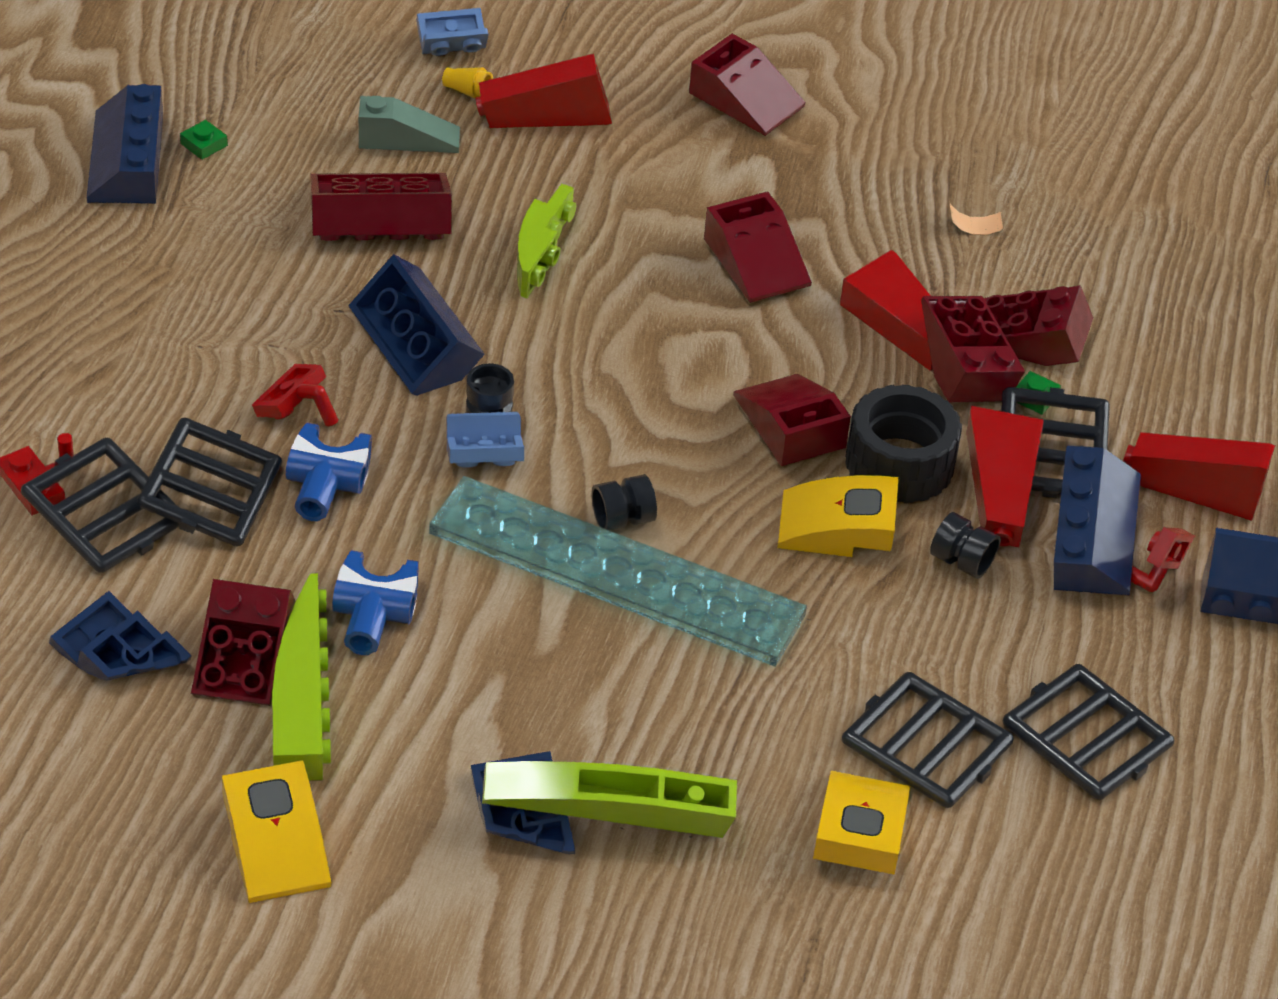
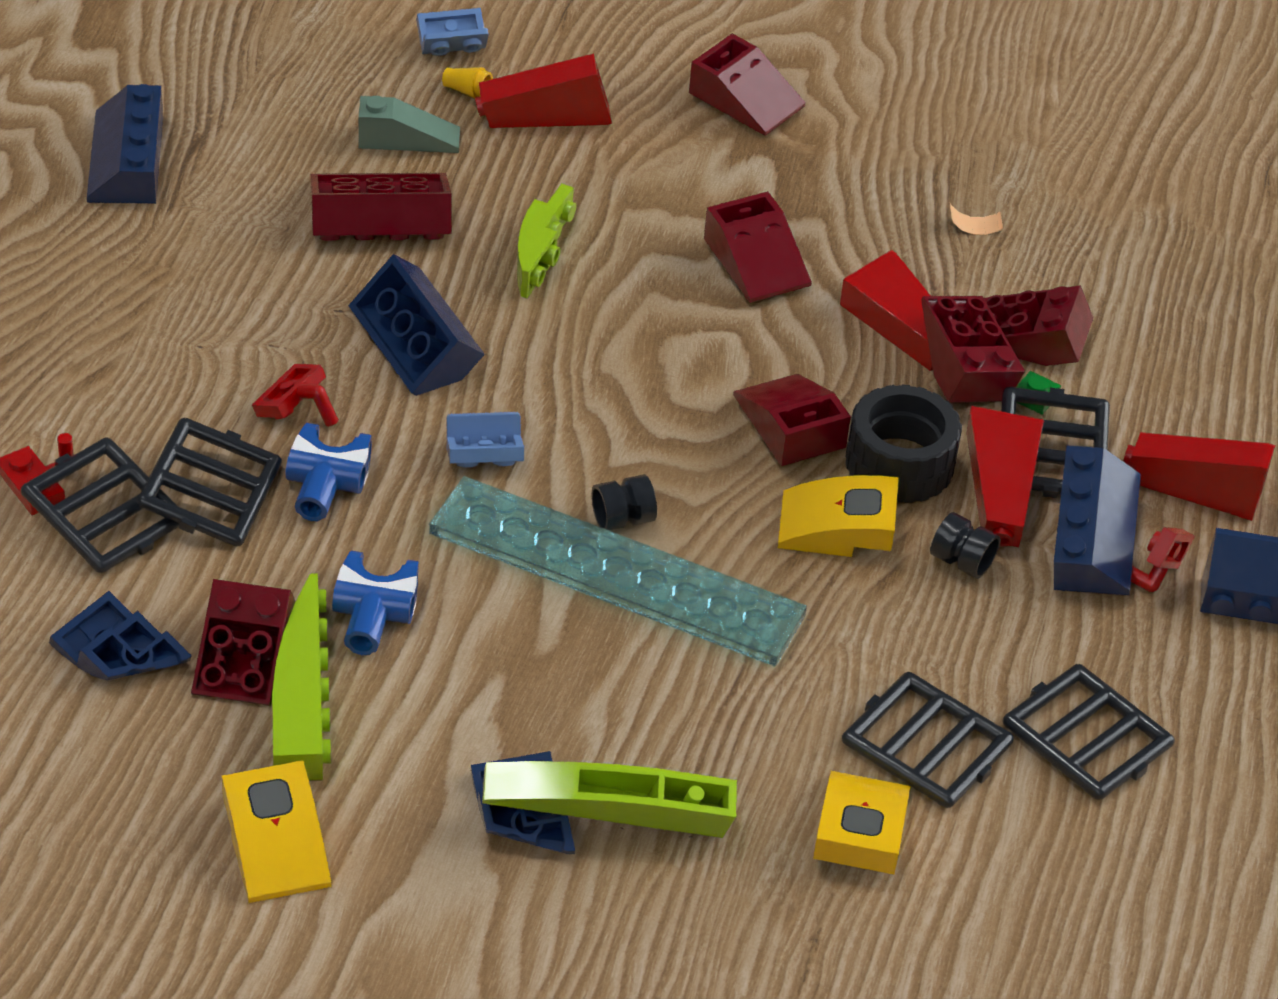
(203, 139): green plate -> none
(489, 389): black wheel -> none

